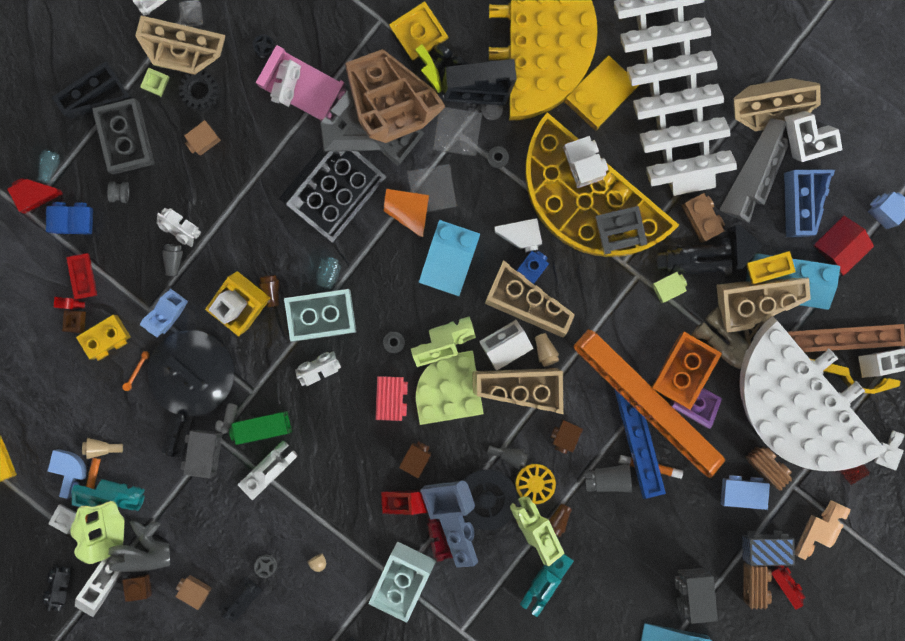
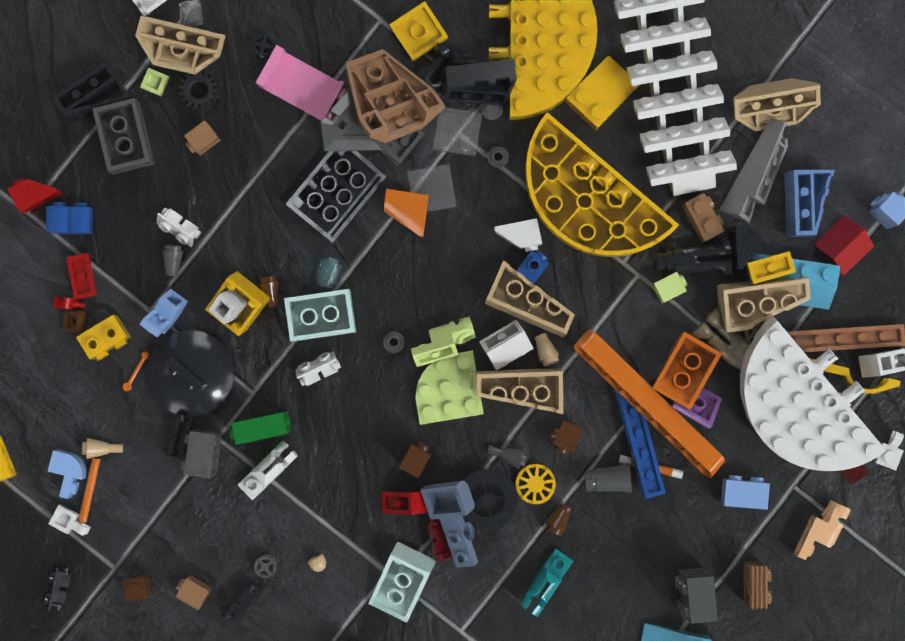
(47, 165): clear light blue cone -> none
(98, 586): white slope -> none
(108, 491): teal plate -> none
(112, 532): yellowish green piece -> none
(118, 191): dark grey wheel -> none
(137, 560): dark grey piece -> none
(229, 418): light grey arm -> none
(289, 74): white hinge -> none
(390, 398): coral brick -> none
(430, 70): neon yellow slope -> none
(449, 258): medium azure slope -> none
(537, 530): yellowish green plate -> none
(584, 162): white brick -> none
(620, 222): dark grey plate -> none
(768, 549): dark grey container -> none
(773, 472): medium nougat brick -> none
(788, 585): red plate -> none
(807, 140): white brick -> none

